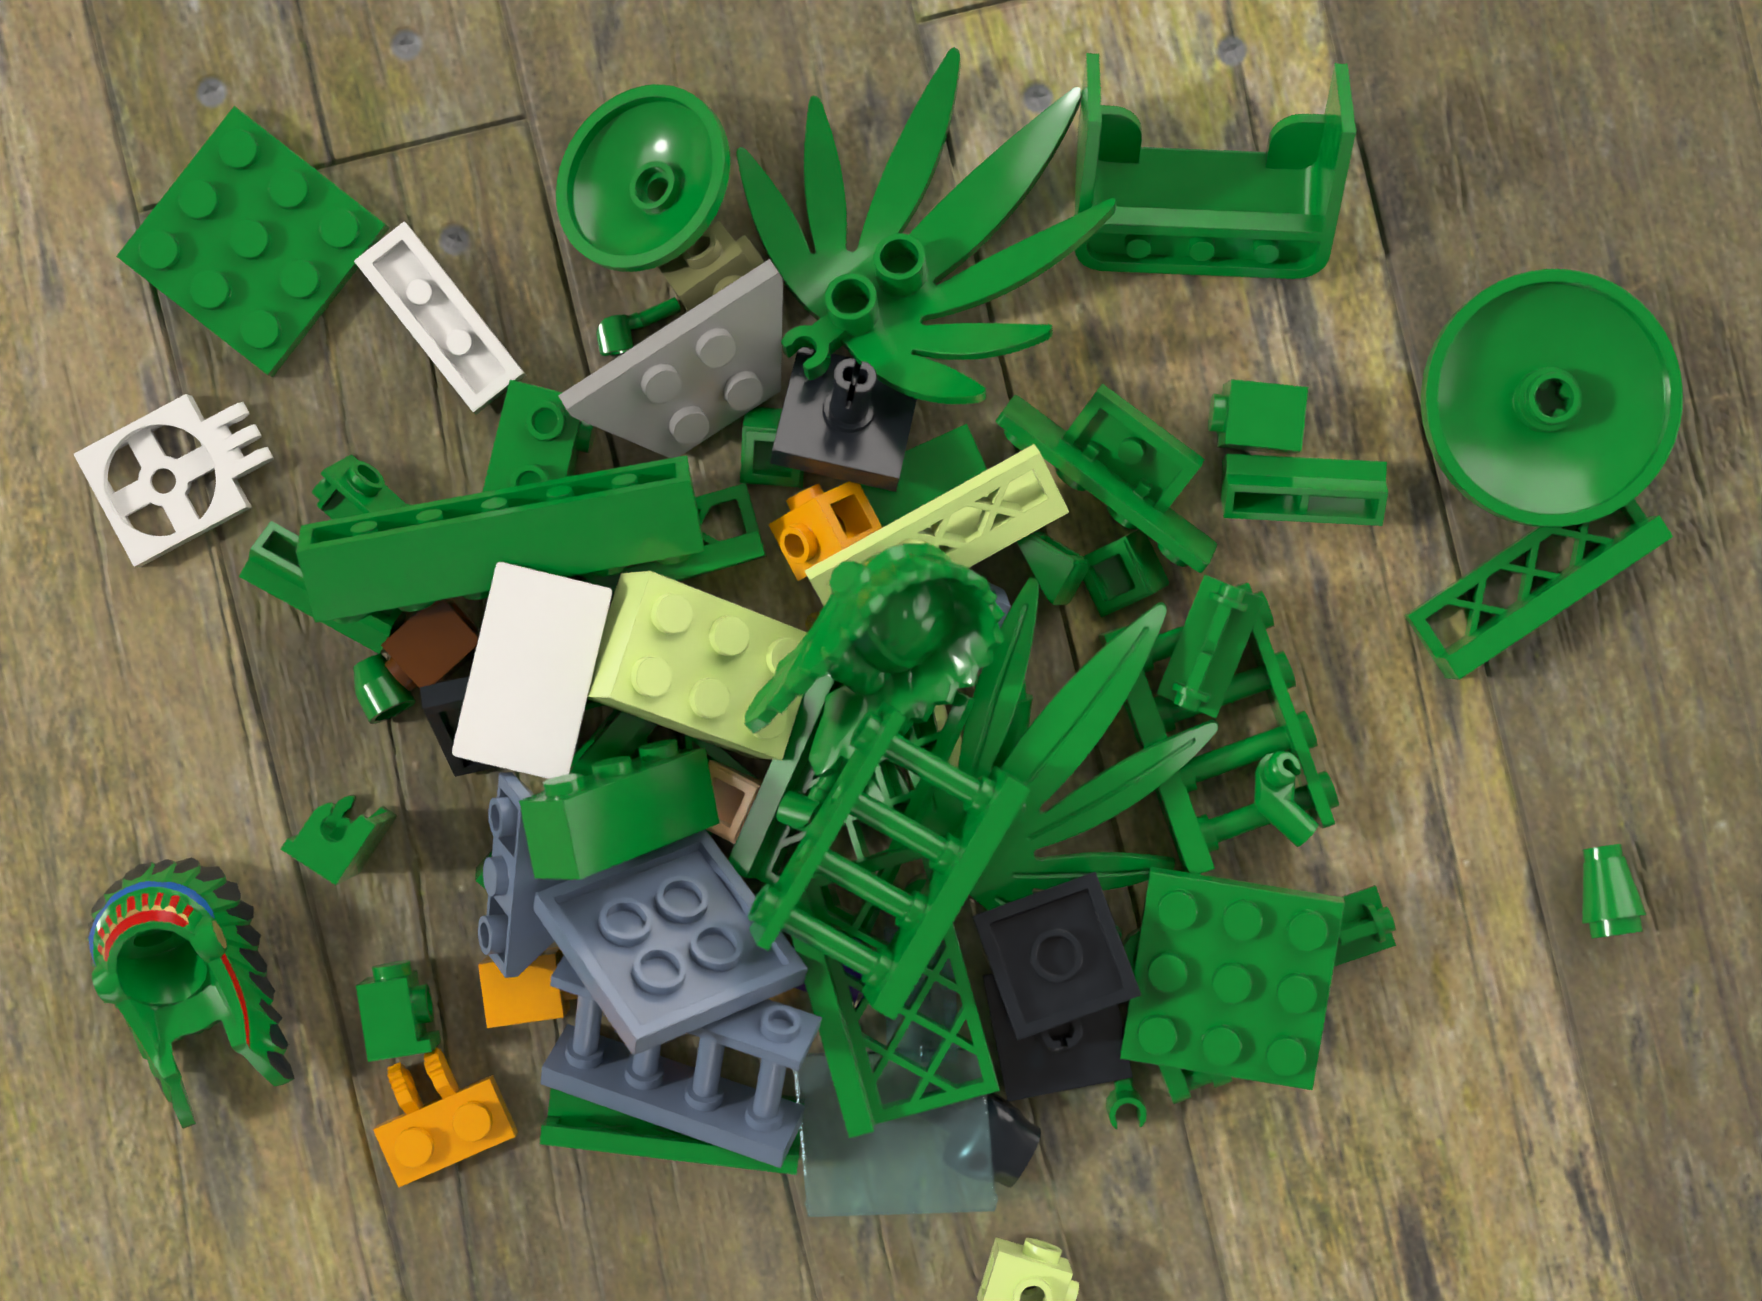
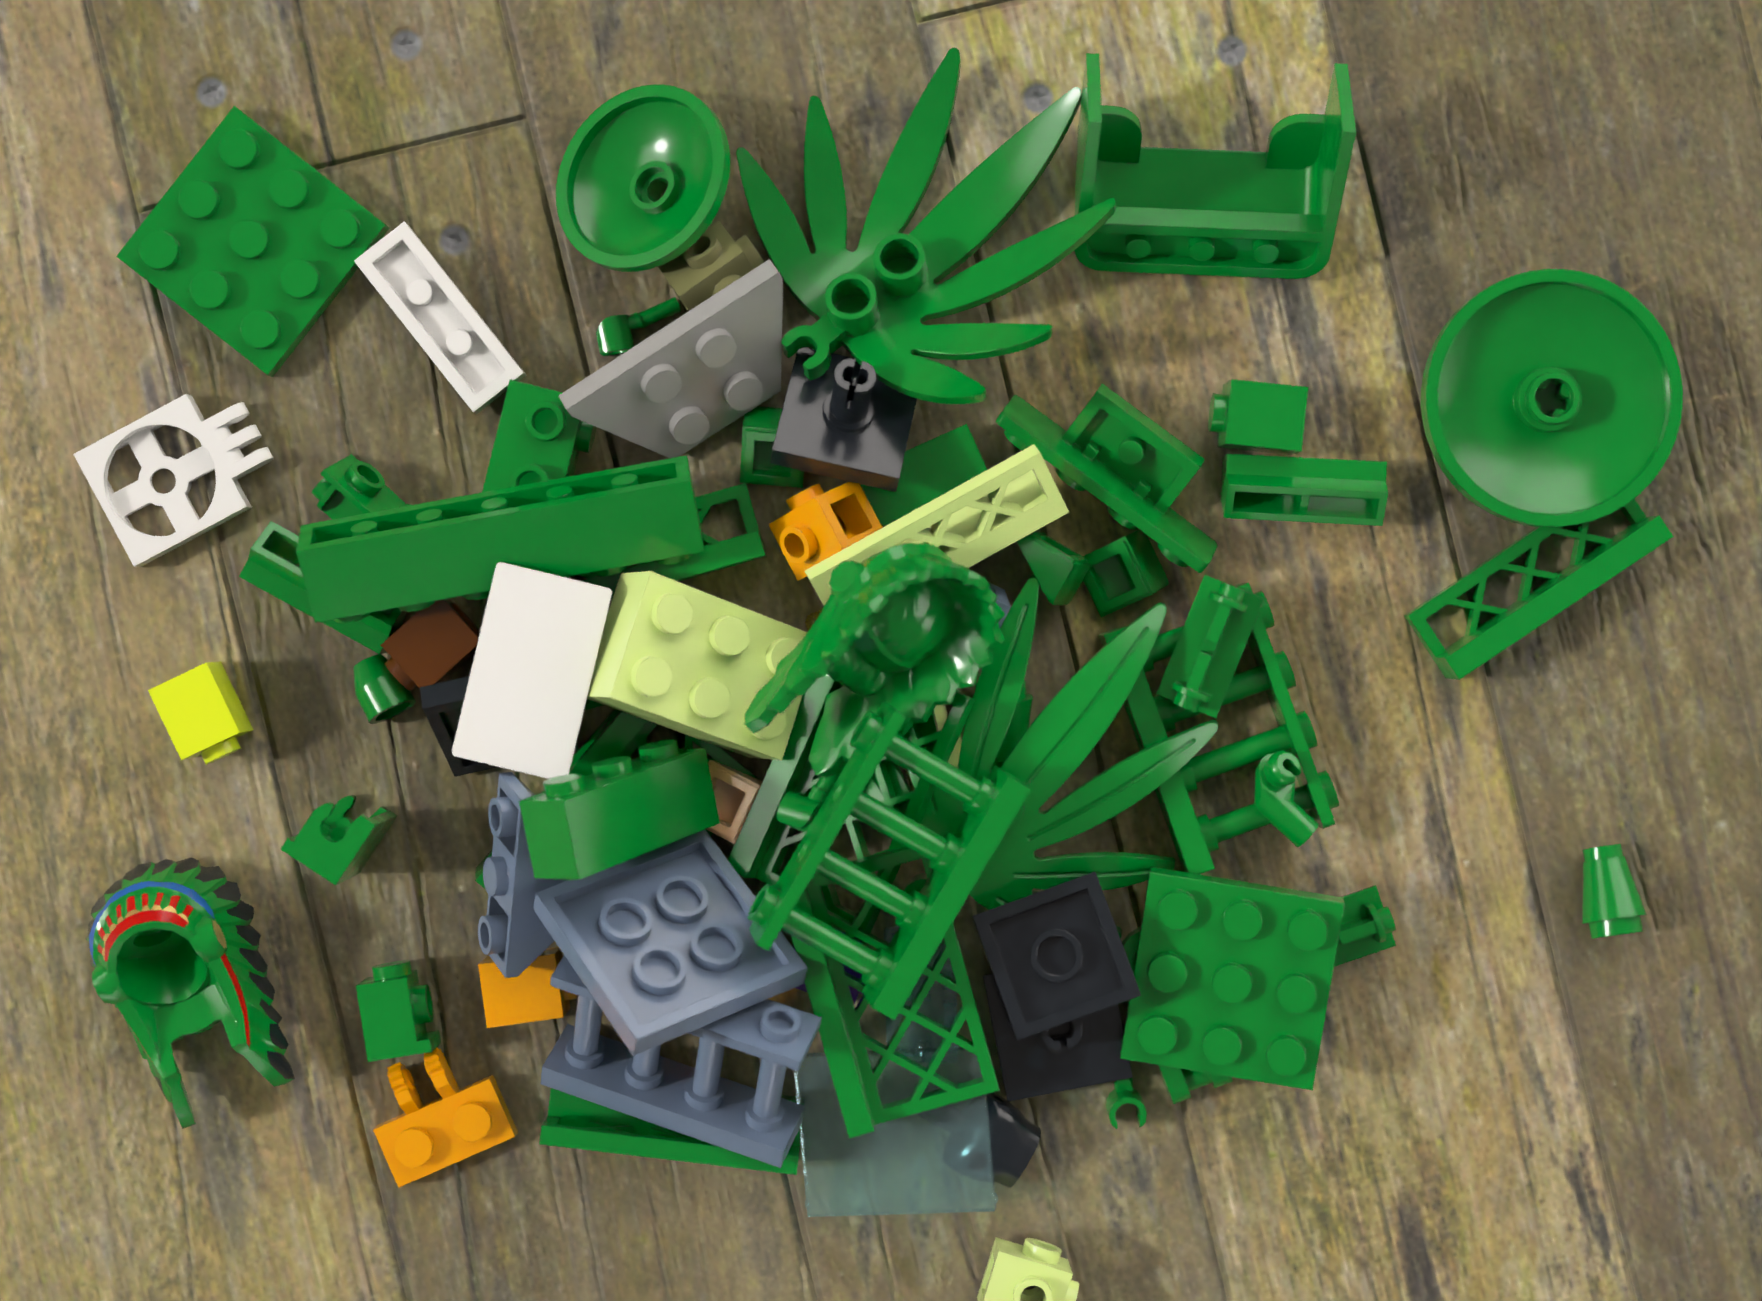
(202, 712): none -> neon yellow brick

